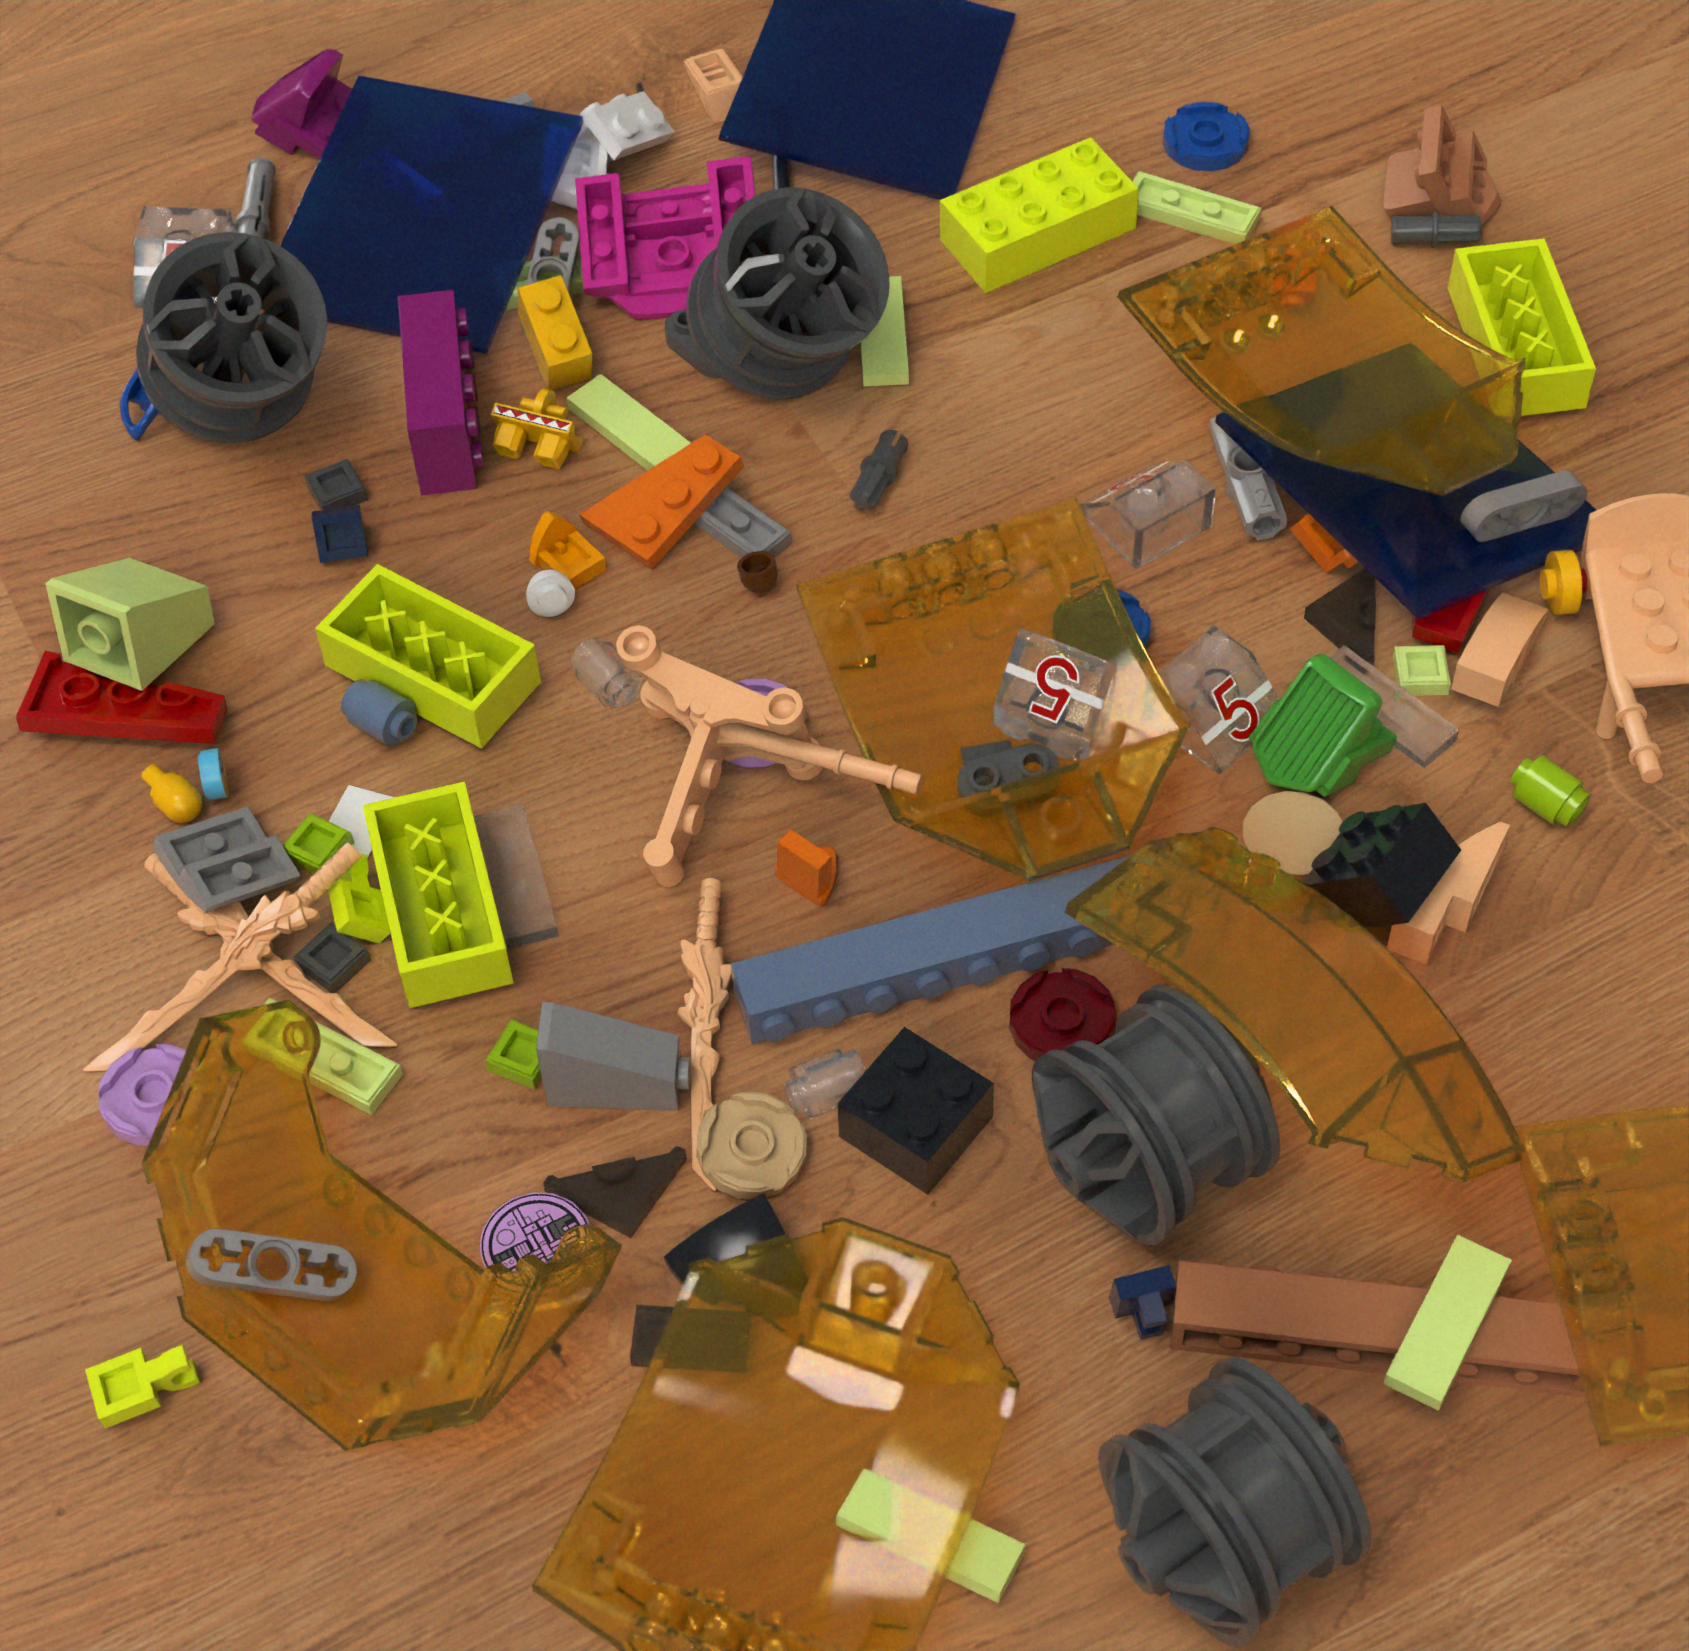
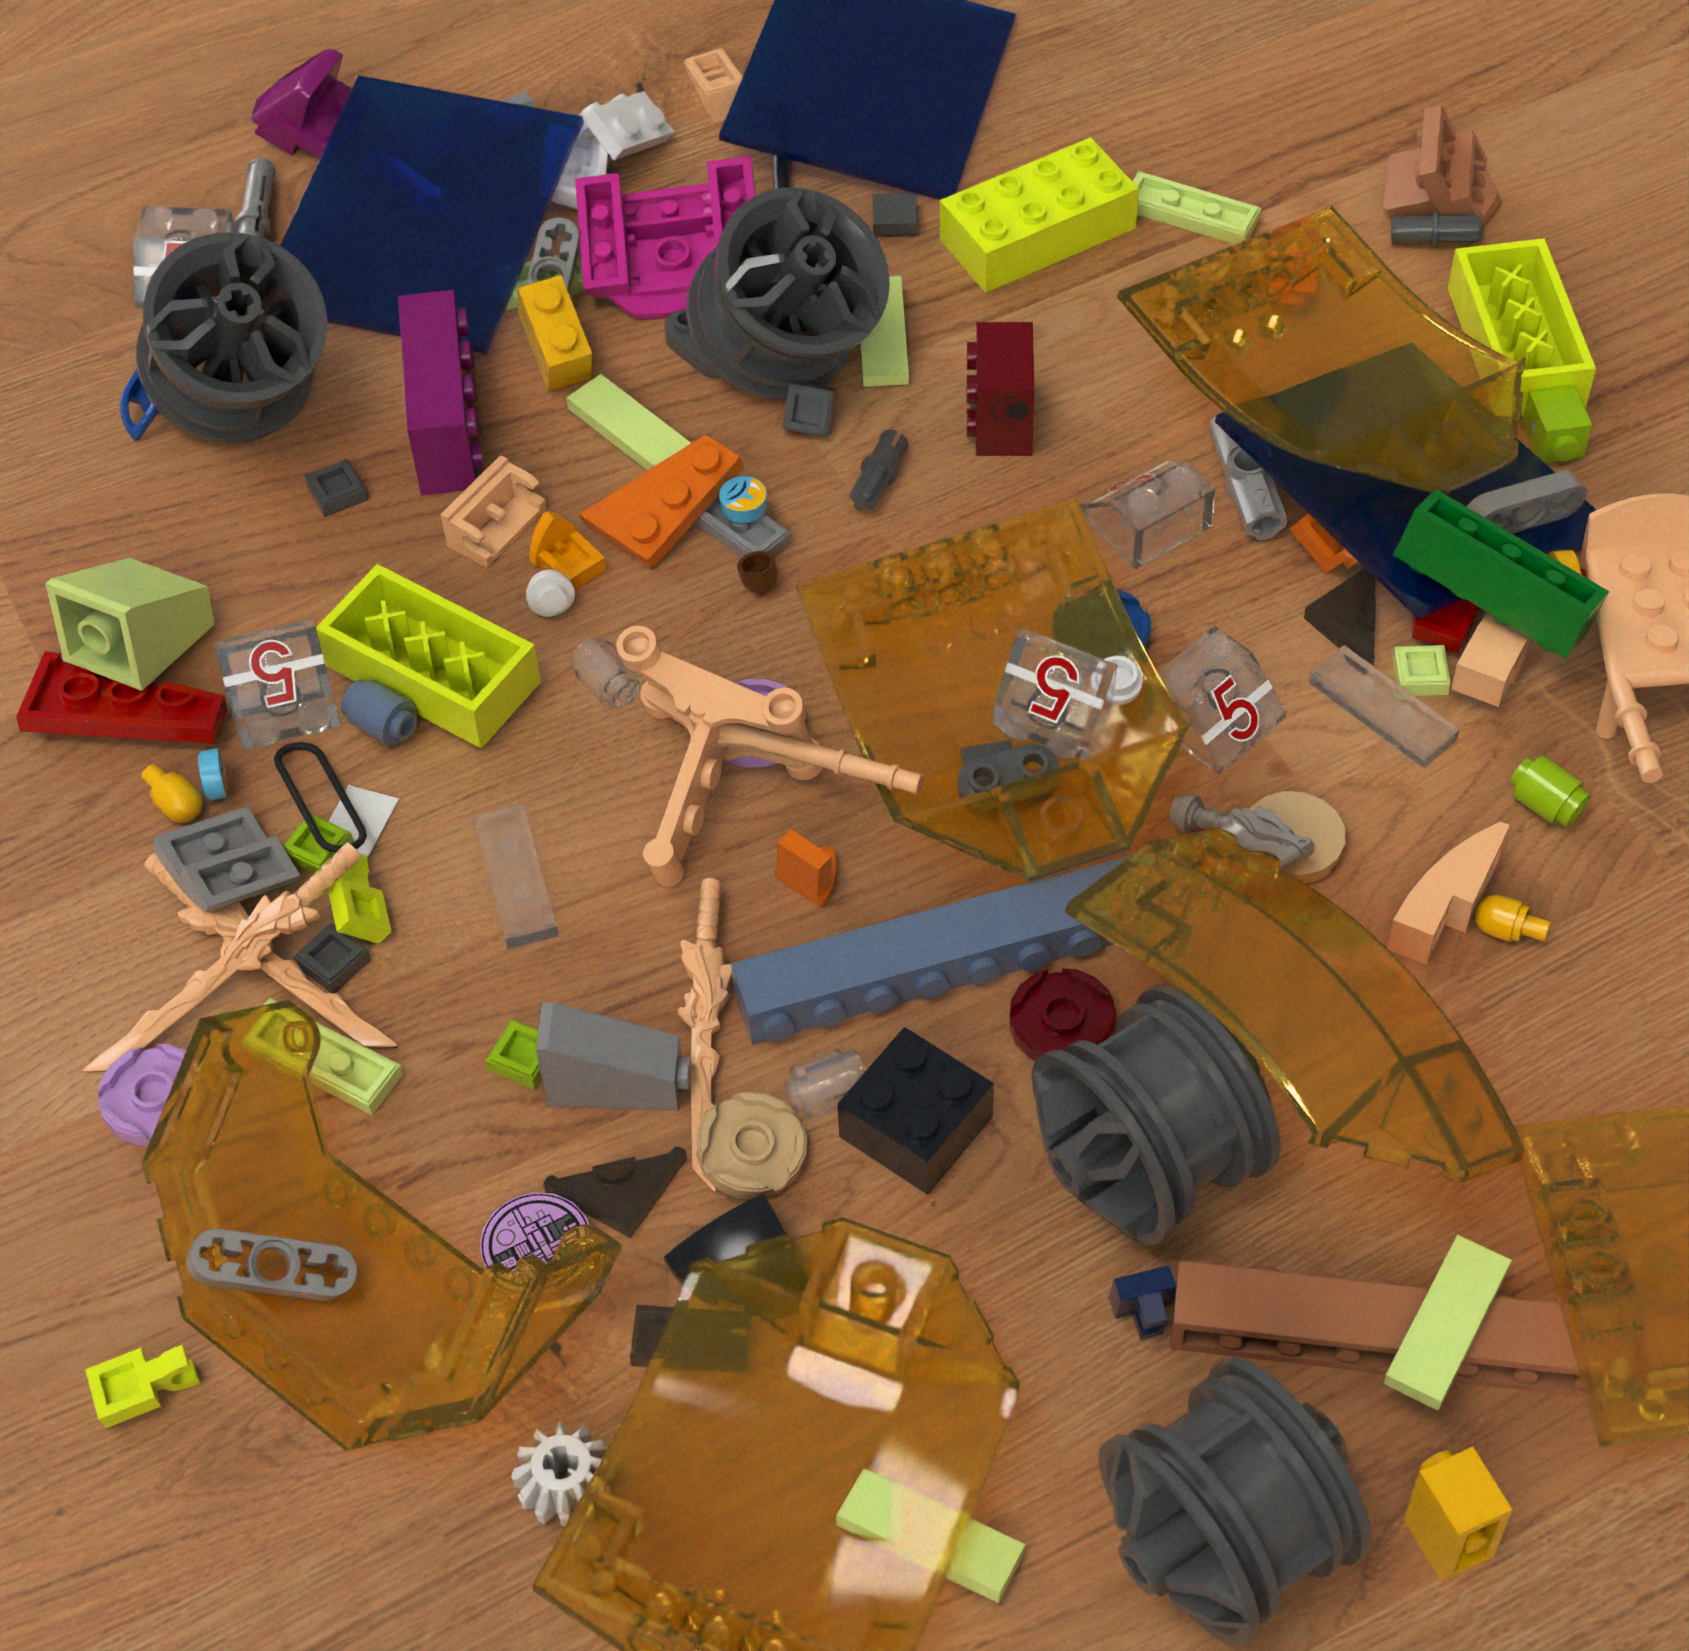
(277, 684): none -> clear slope
(301, 805): none -> black piece
(339, 533): dark blue tile -> none
(437, 895): neon yellow brick -> none
(492, 512): none -> light nougat hinge
(537, 422): yellow hips -> none
(540, 1469): none -> white gear
(743, 499): none -> medium azure tile
(809, 408): none -> dark grey tile
(895, 214): none -> dark grey tile
(1001, 388): none -> dark red brick
(1128, 680): none -> white plate
(1206, 137): blue tile -> none
(1255, 830): none -> light grey piece
(1321, 730): bright green piece -> none
(1384, 864): black brick -> none
(1456, 1512): none -> yellow brick
(1500, 573): none -> green brick
(1509, 919): none -> yellow cylinder
(1556, 424): none -> lime brick

